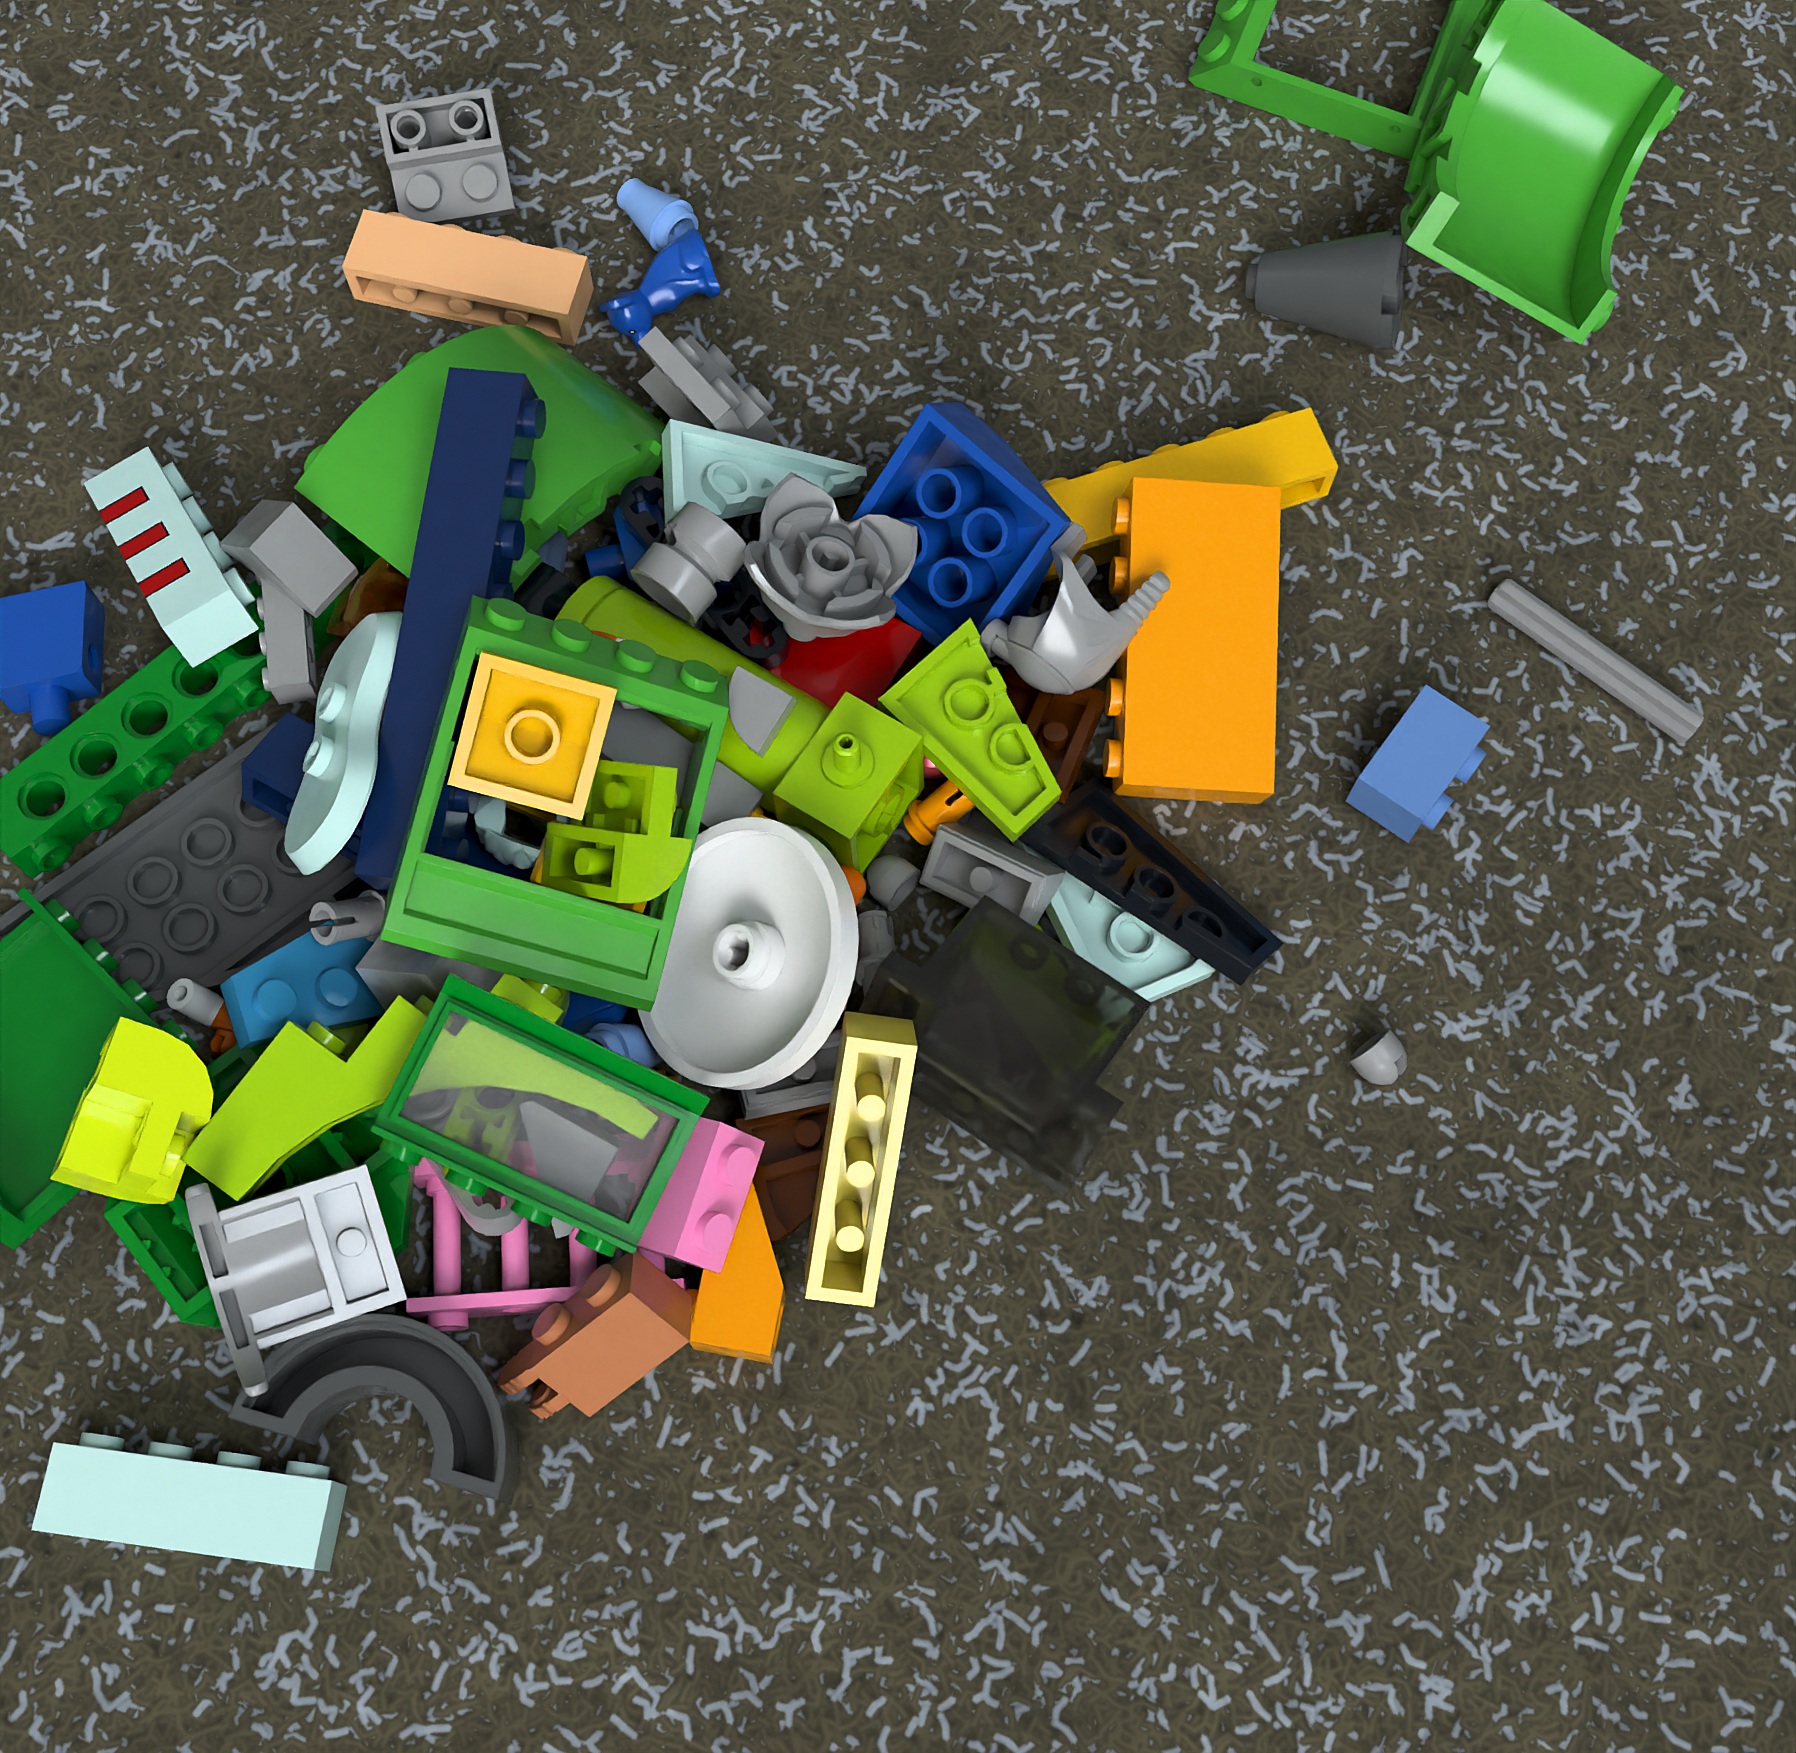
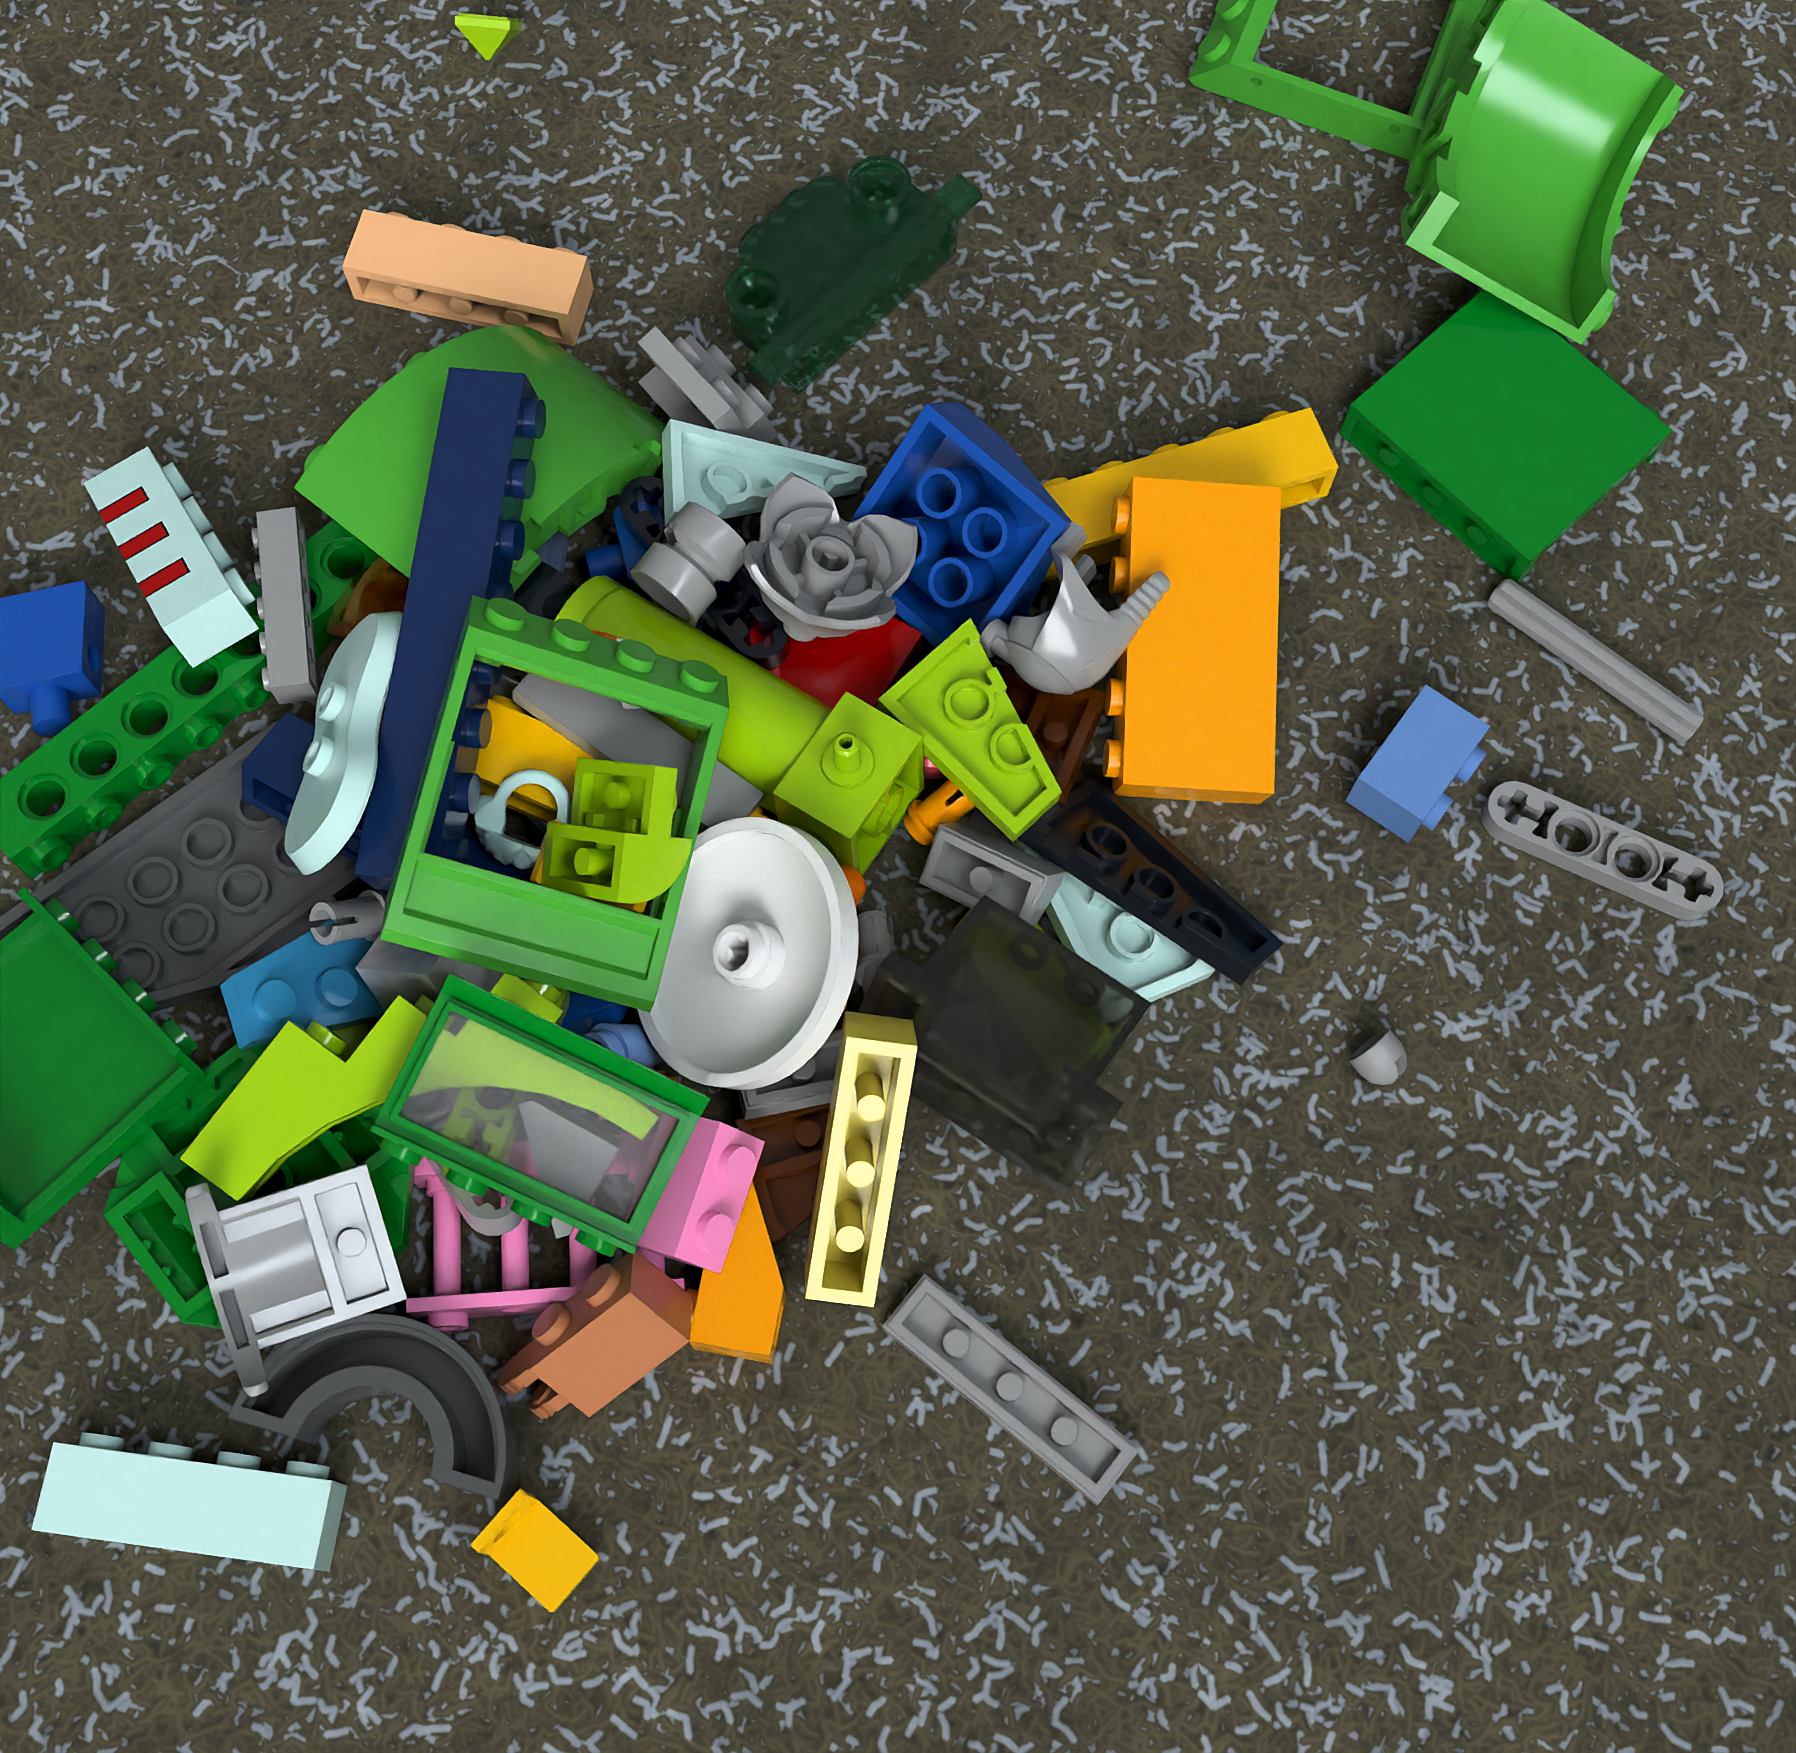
(136, 1117): neon yellow brick -> none
(205, 1008): white arm -> none
(290, 554): light grey slope -> none
(447, 158): light grey brick -> none
(488, 33): none -> lime slope
(532, 735): yellow slope -> none
(537, 1549): none -> yellow bracket
(656, 213): light blue cone -> none
(670, 278): blue animal -> none
(757, 709): light grey tile -> none
(838, 265): none -> clear green brick
(891, 880): light grey hinge -> none
(1011, 1389): none -> light grey tile
(1336, 286): dark grey cone -> none
(1502, 432): none -> green panel
(1603, 840): none -> light grey beam

